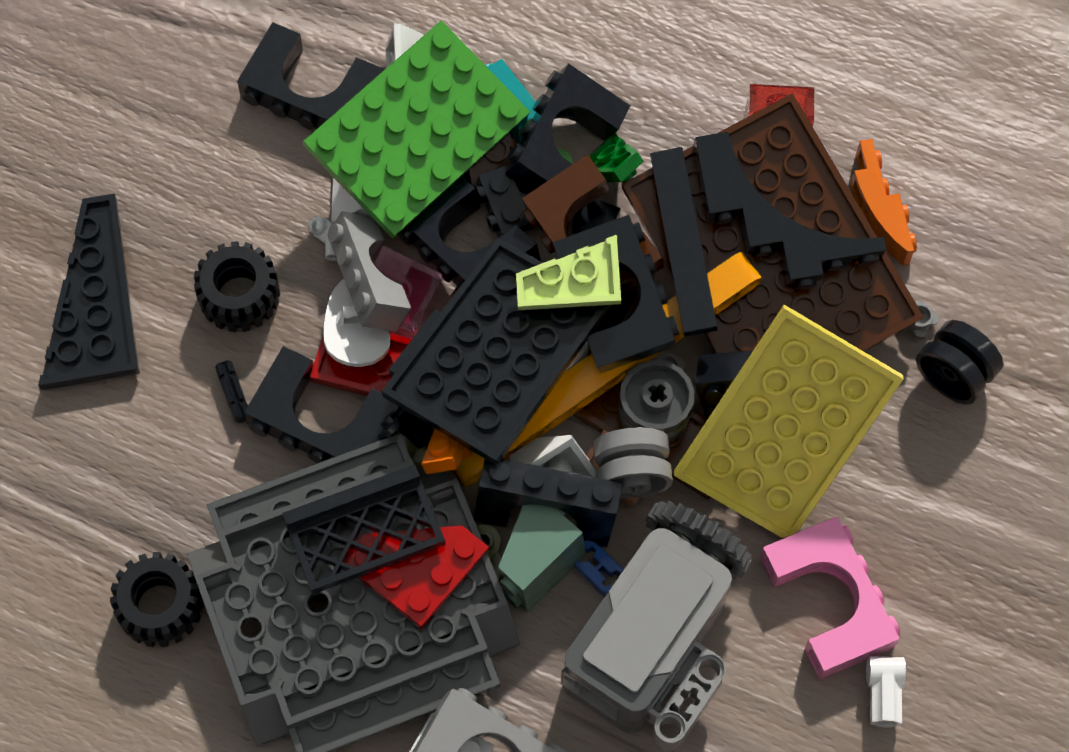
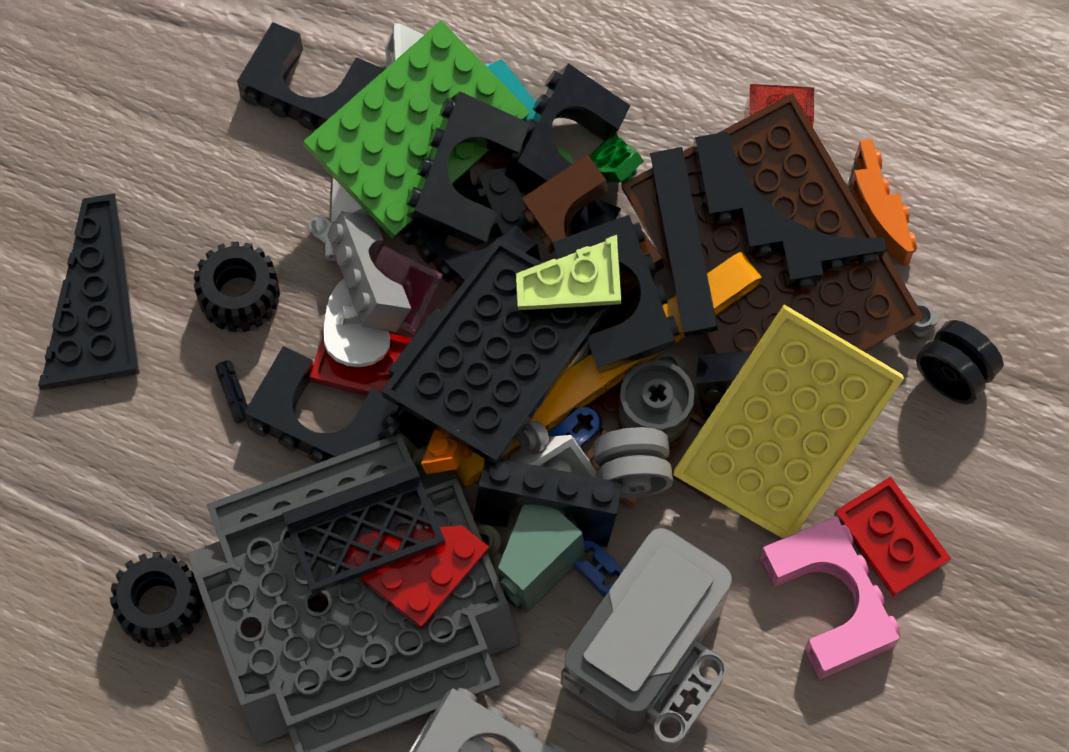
(435, 198): none -> black arch
(533, 437): none -> light grey plate
(573, 421): none -> blue beam
(702, 534): dark grey gear -> none
(886, 681): white piece -> none
(892, 536): none -> red plate

